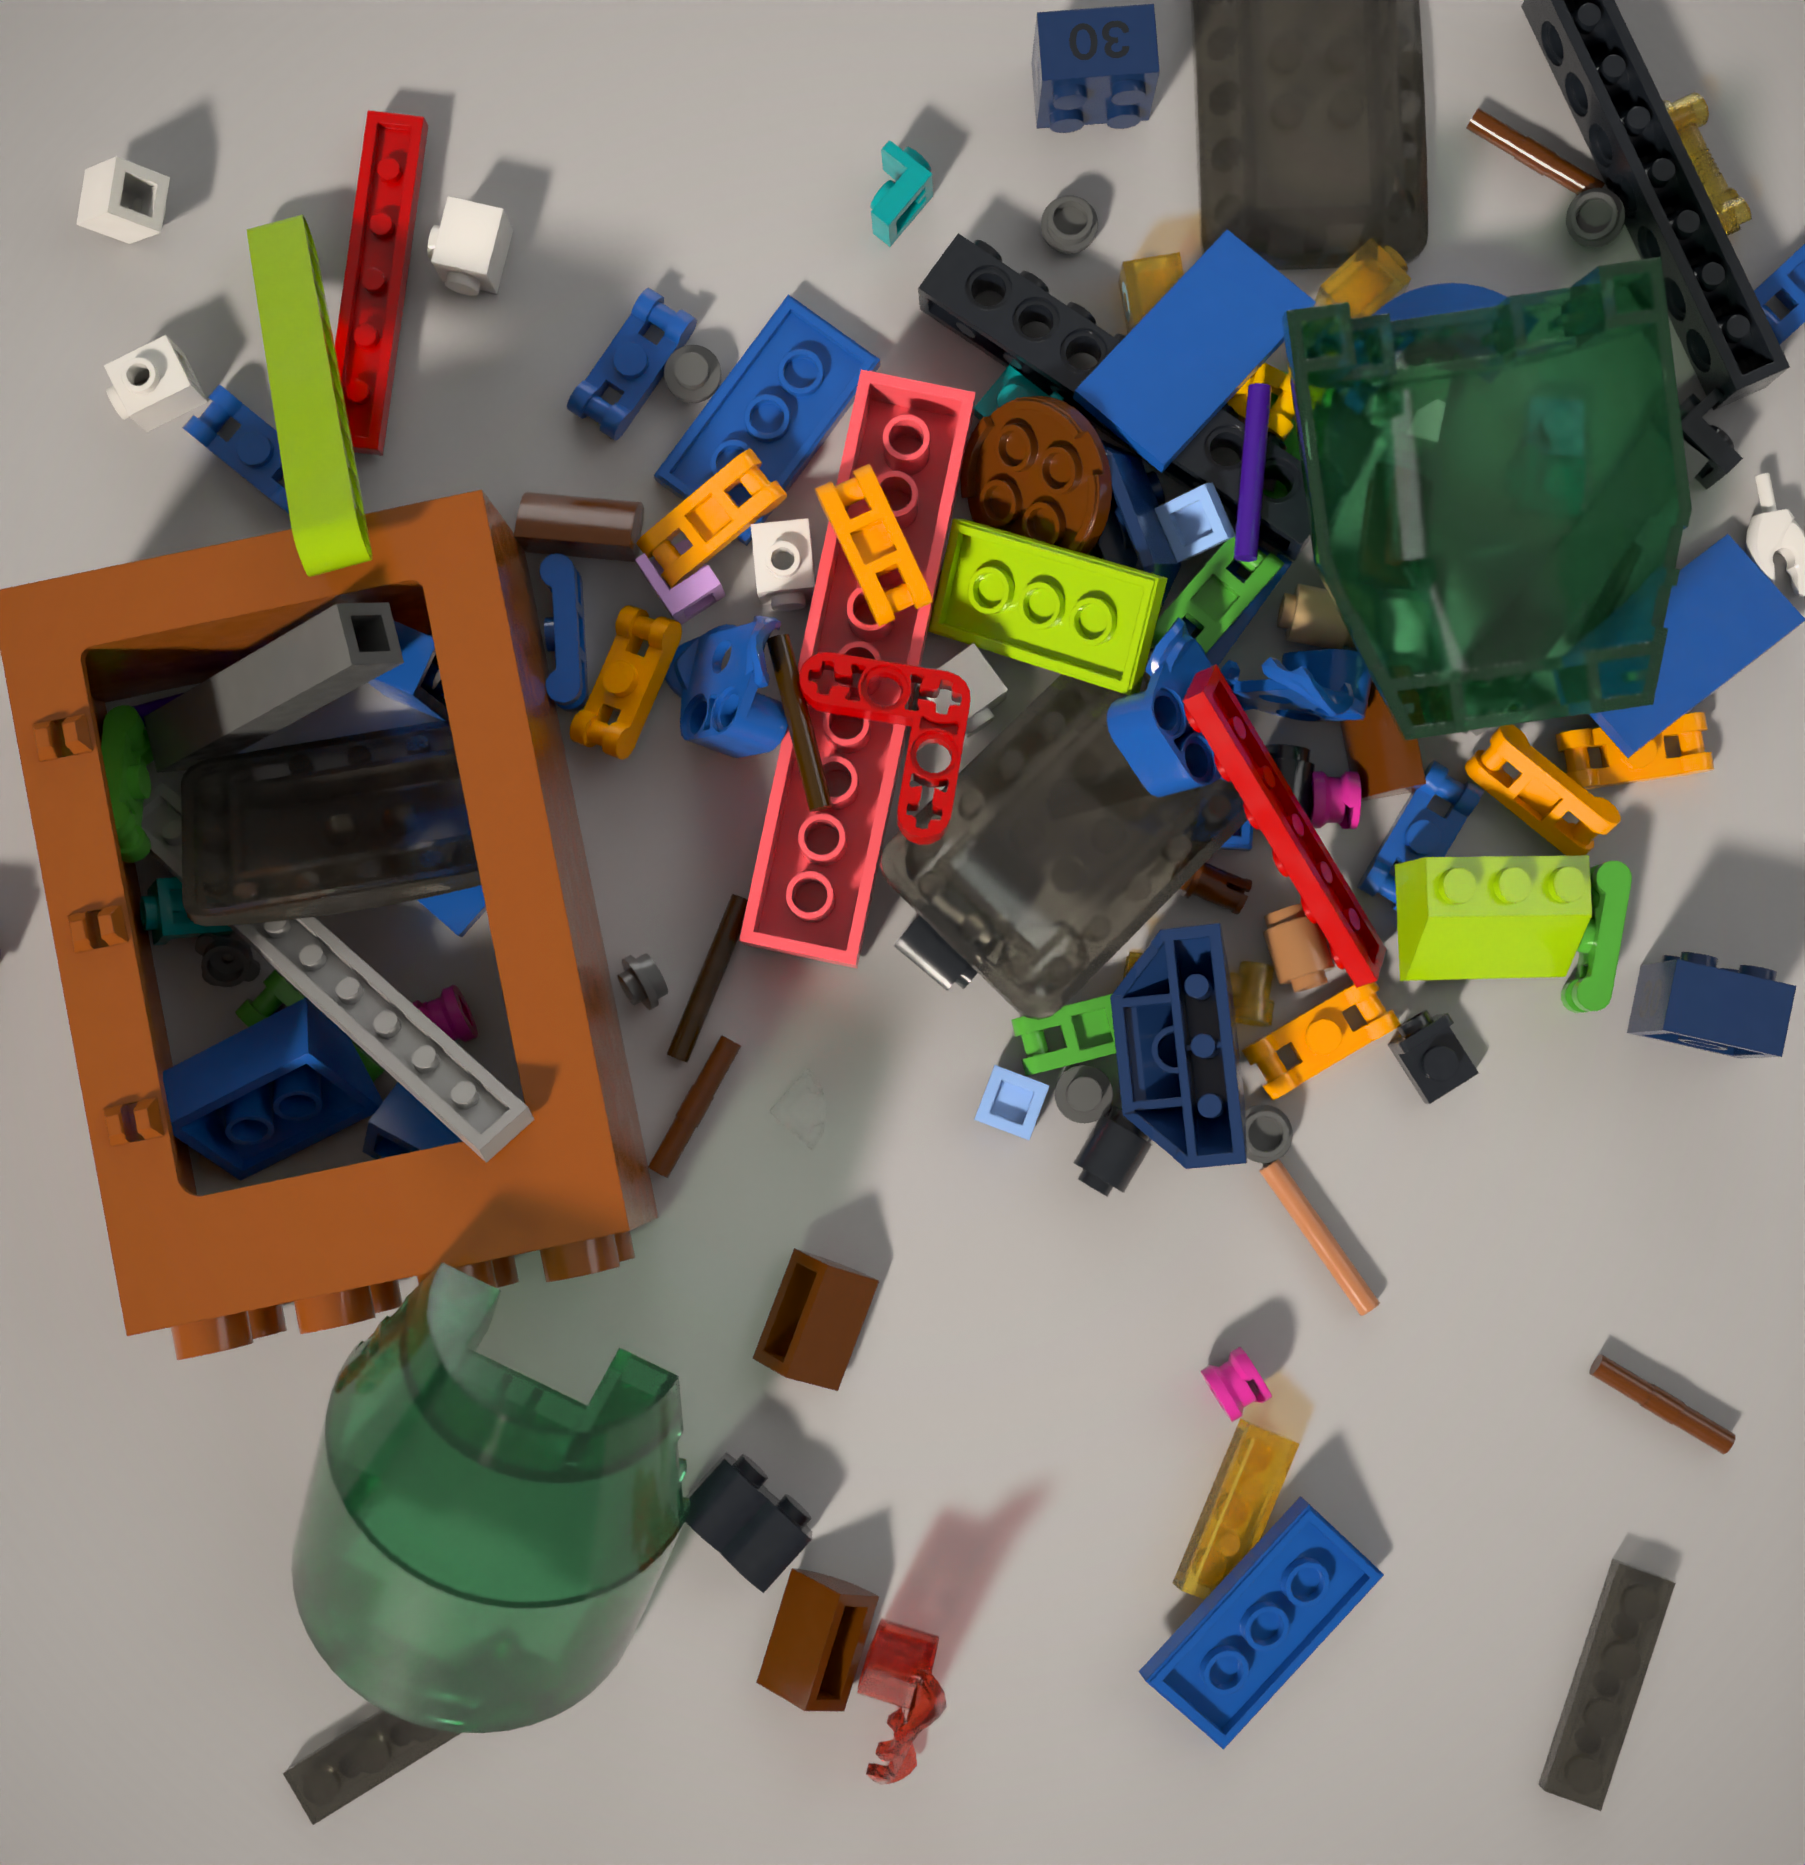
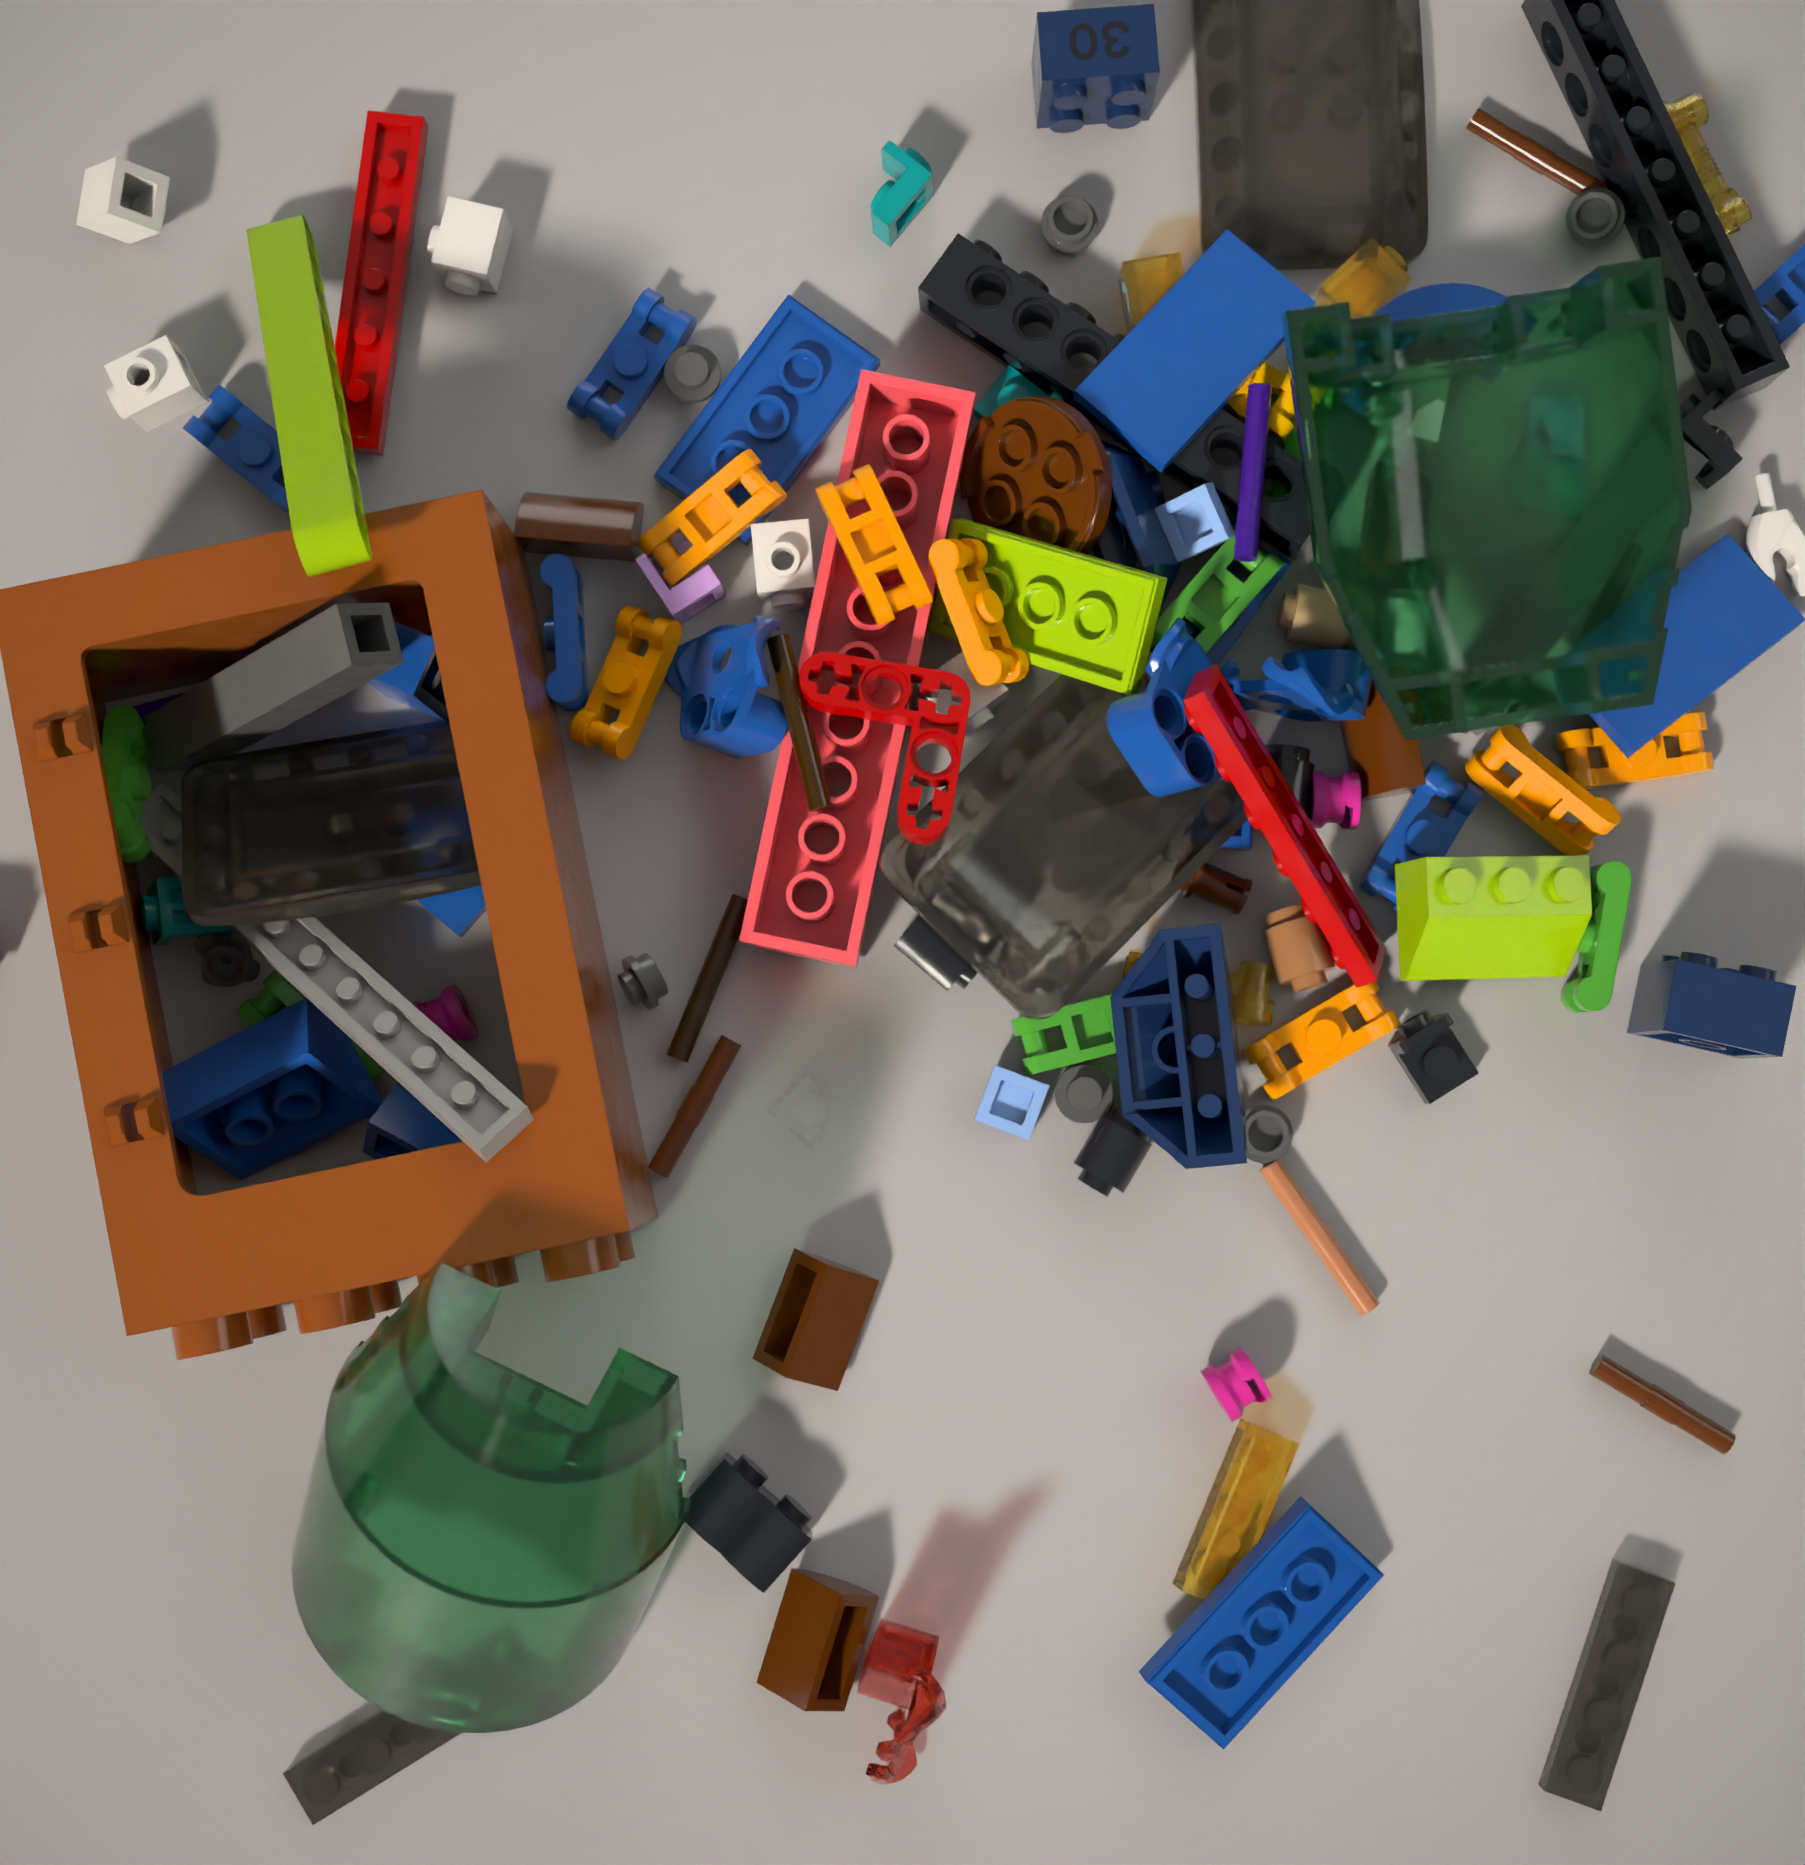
(976, 611): none -> light orange plate

